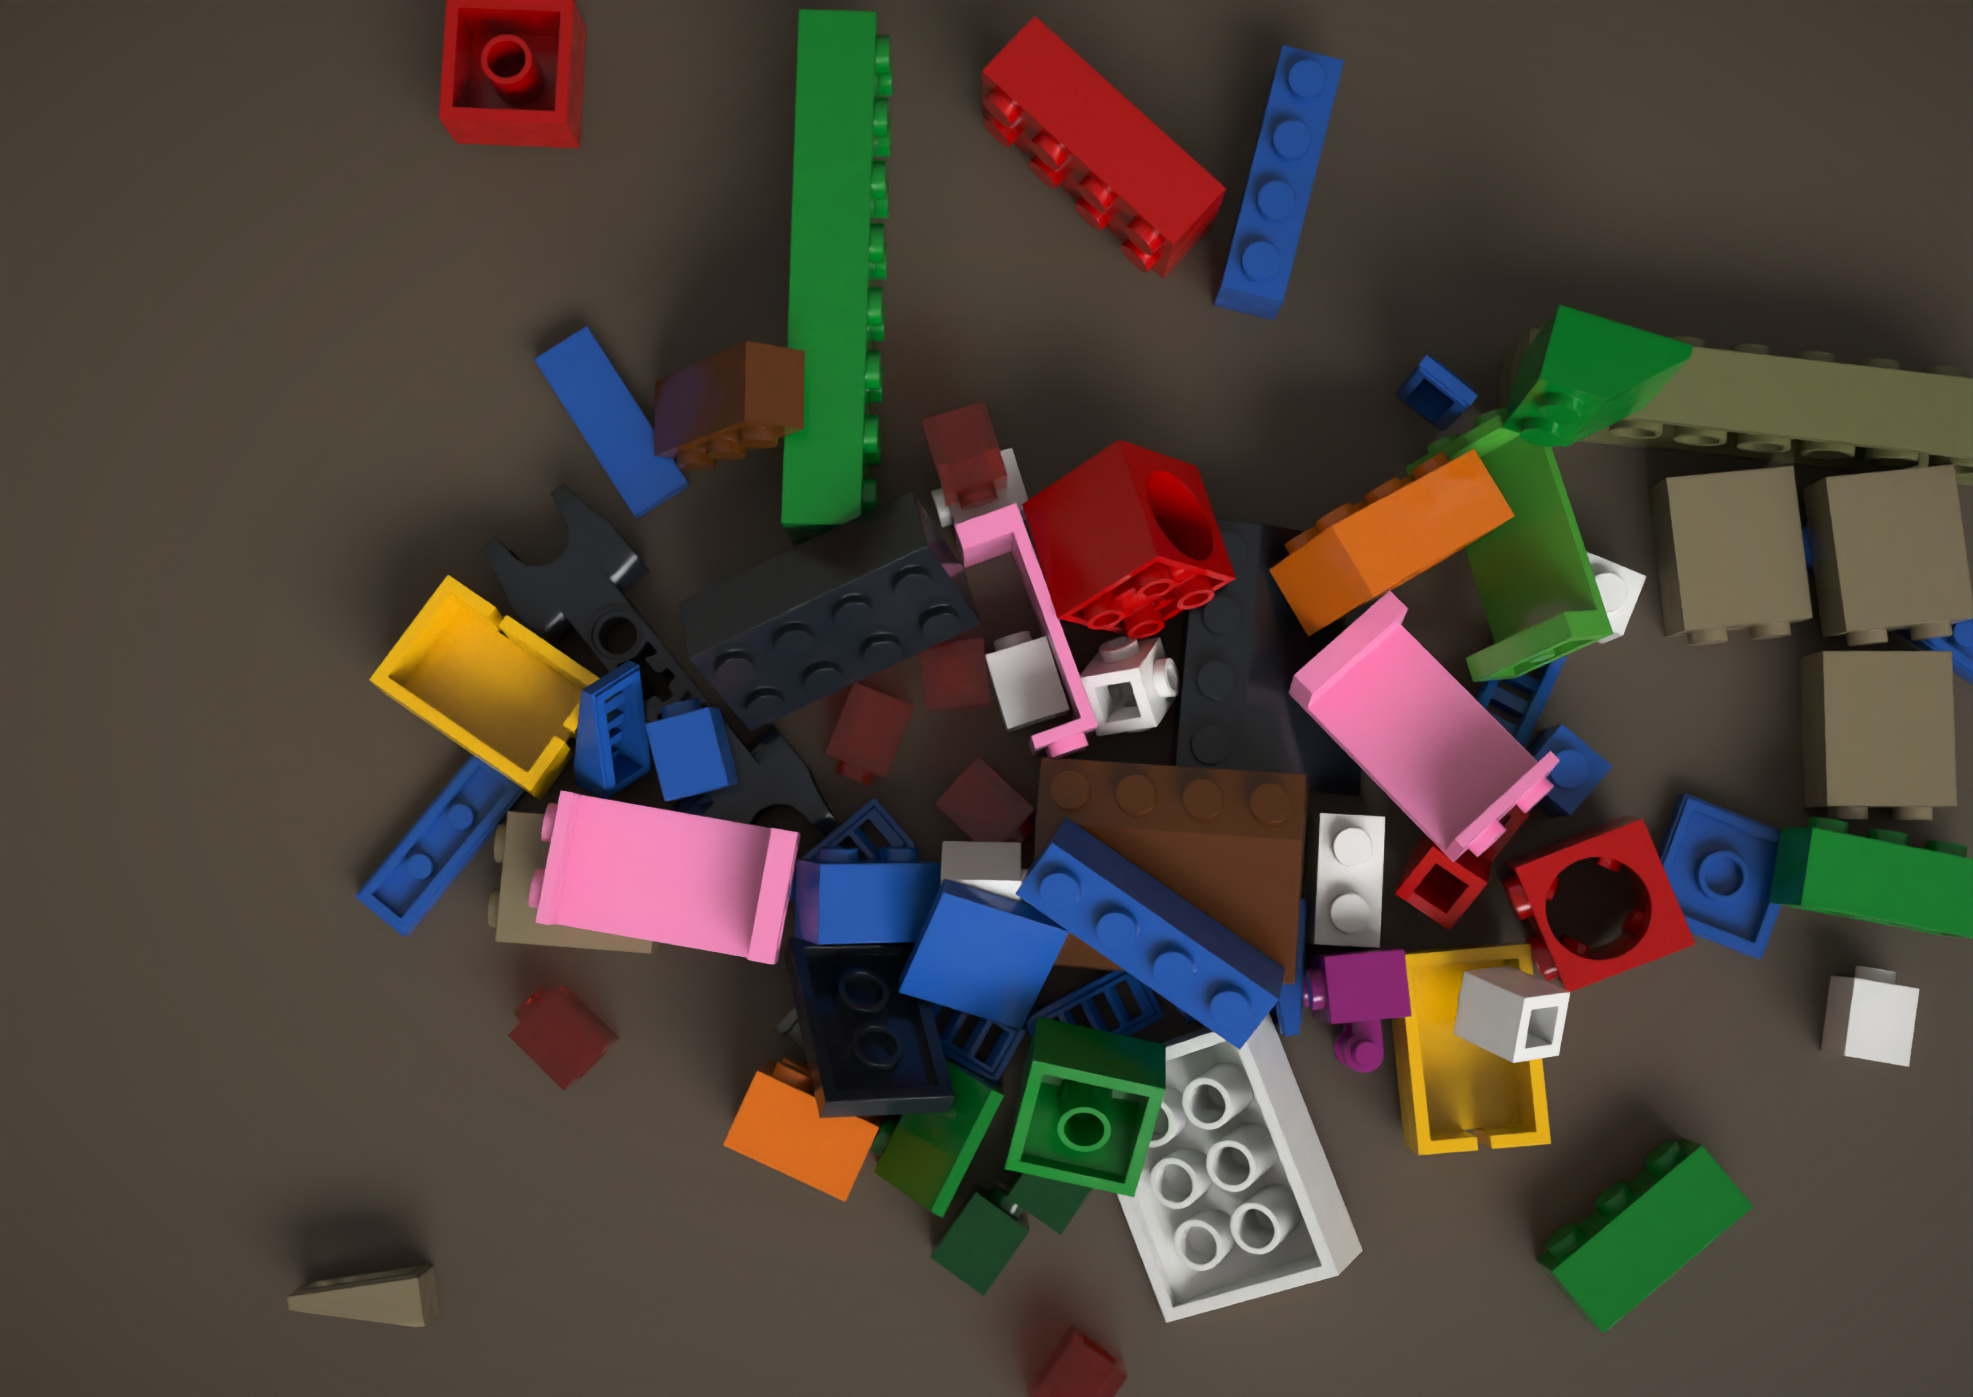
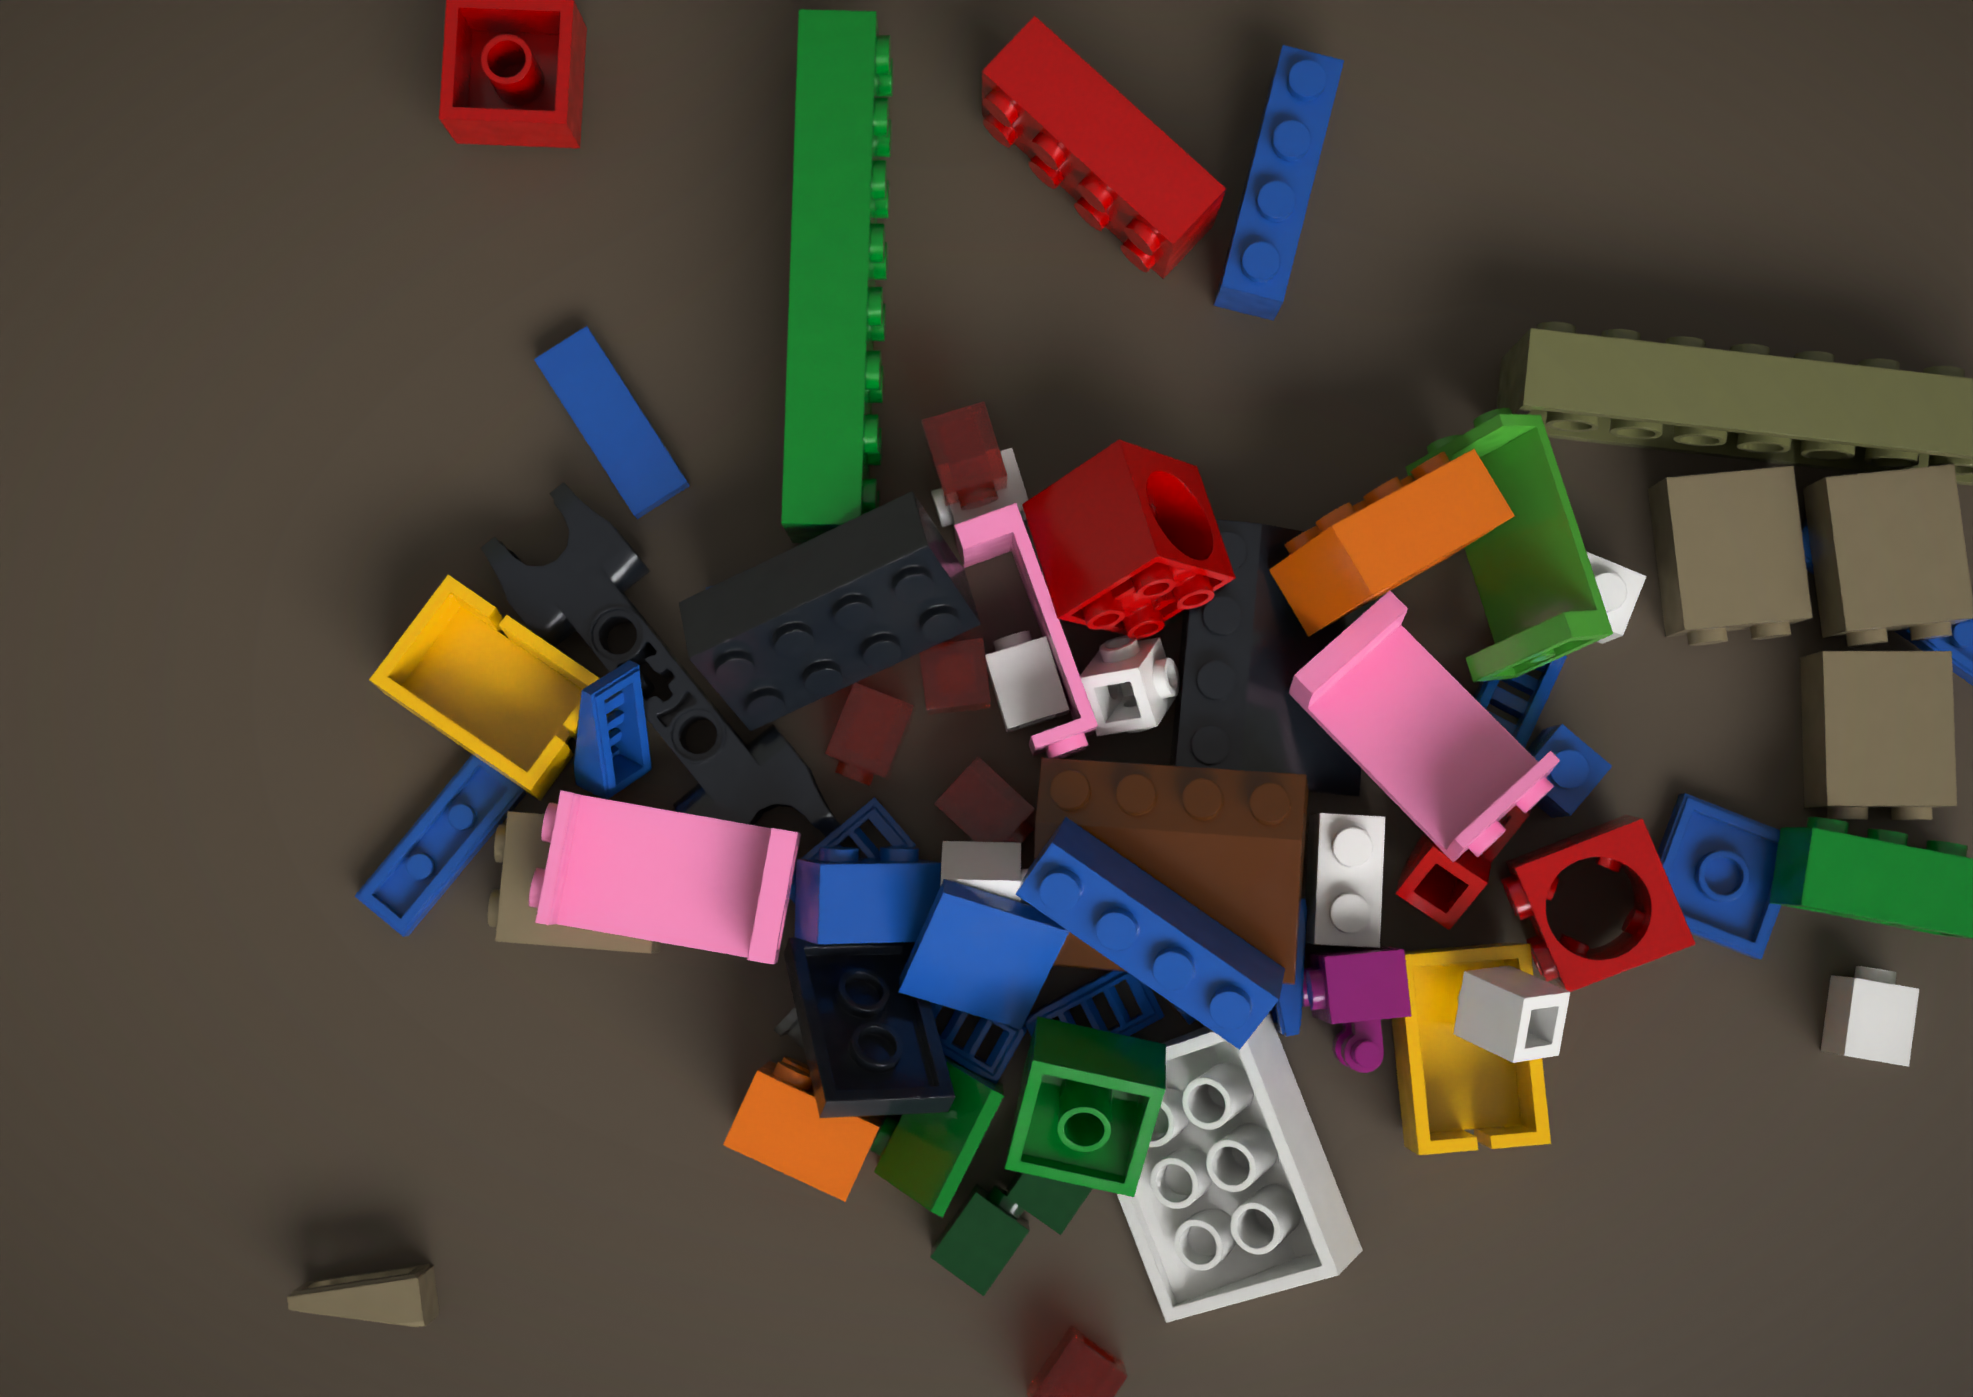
(561, 1035): clear red brick -> none
(691, 750): blue brick -> none
(729, 405): reddish brown brick -> none
(1436, 393): blue slope -> none
(1587, 376): green slope -> none
(1643, 1232): green brick -> none

